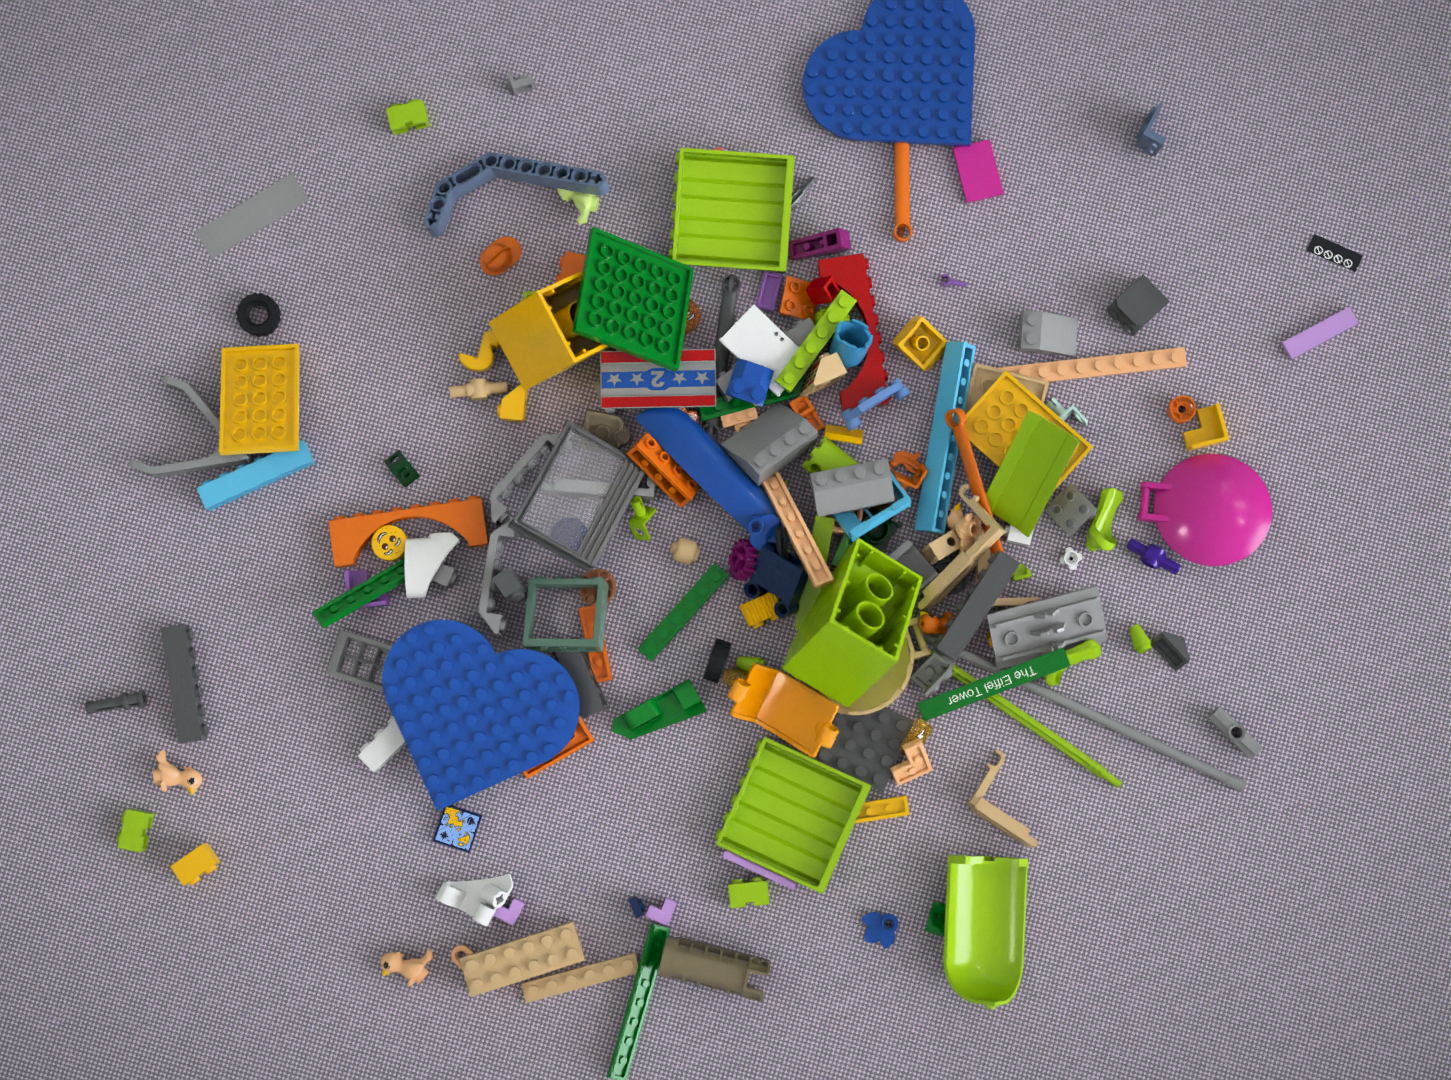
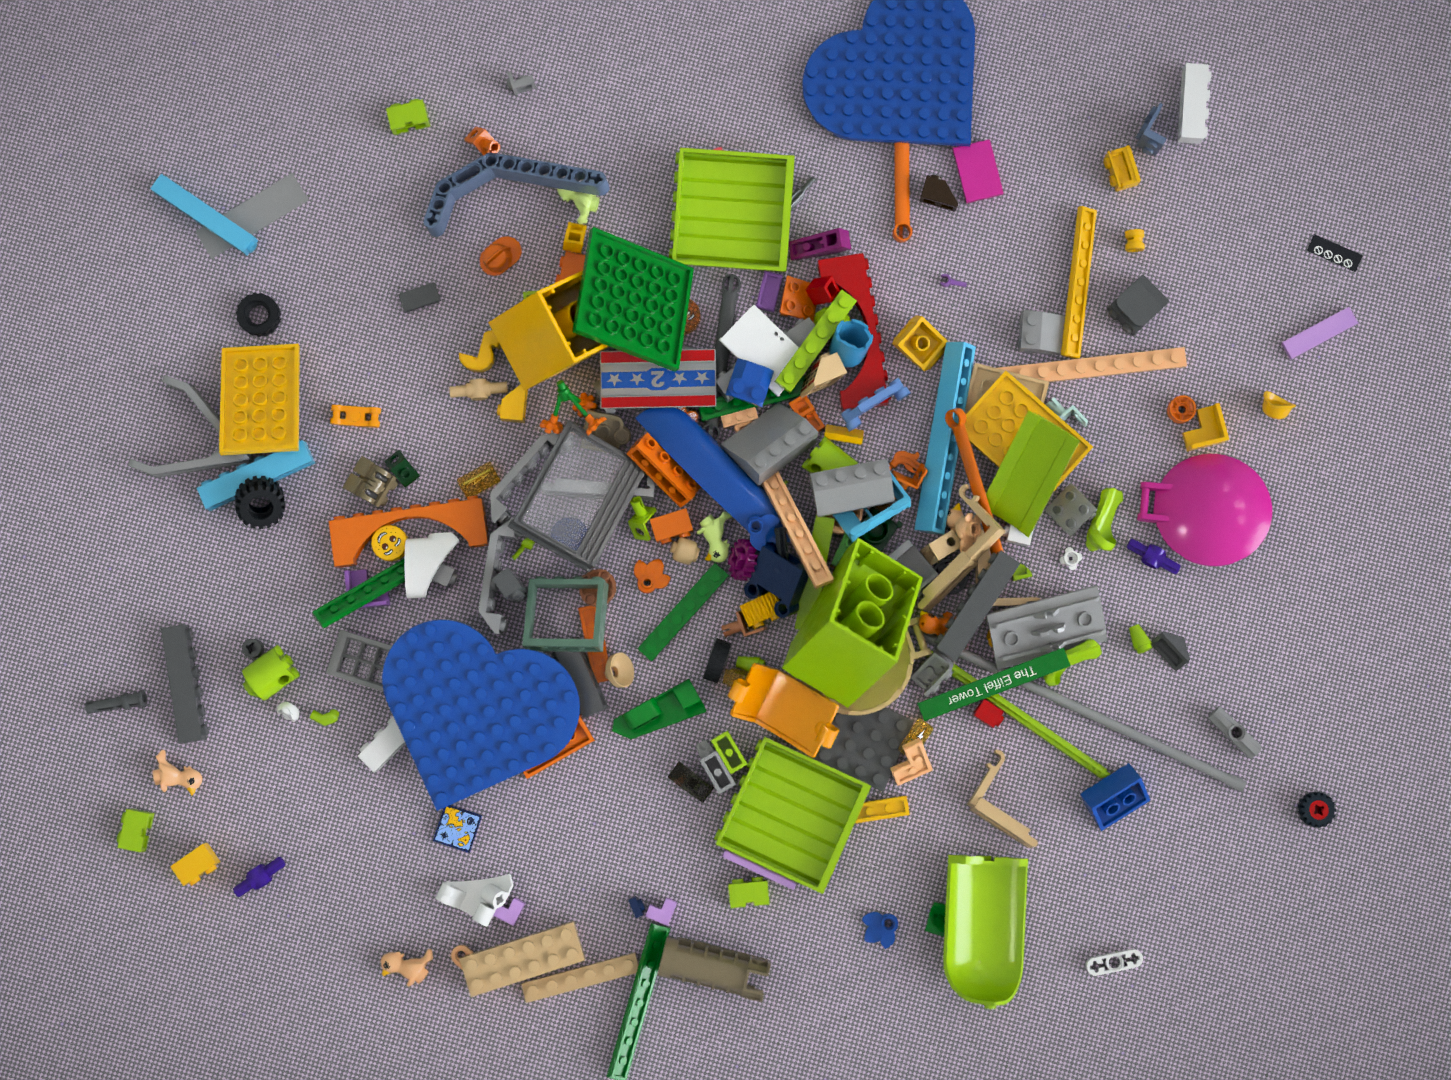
(204, 215): none -> medium azure brick
(257, 649): none -> dark grey wheel
(259, 488): none -> black tyre
(259, 876): none -> dark purple axle
(269, 674): none -> lime cylinder
(288, 711): none -> white plate
(325, 719): none -> lime arm
(355, 416): none -> light orange plate
(372, 483): none -> dark tan hips
(419, 297): none -> dark grey tile
(478, 480): none -> clear yellow slope
(482, 141): none -> orange bracket
(526, 543): none -> lime hand
(574, 237): none -> yellow brick
(581, 405): none -> orange plant
(623, 670): none -> tan piece
(653, 573): none -> orange plate
(671, 526): none -> orange brick
(690, 782): none -> clear smoke slope
(713, 531): none -> yellowish green animal
(715, 767): none -> light grey hinge
(729, 752): none -> lime brick
(739, 626): none -> nougat bracket
(938, 194): none -> dark brown slope
(988, 713): none -> red brick
(1078, 282): none -> yellow tile
(1115, 796): none -> blue slope
(1122, 168): none -> yellow hinge
(1127, 954): none -> white beam
(1134, 240): none -> yellow wheel
(1193, 103): none -> white brick
(1275, 406): none -> yellow helmet
(1310, 806): none -> black wheel

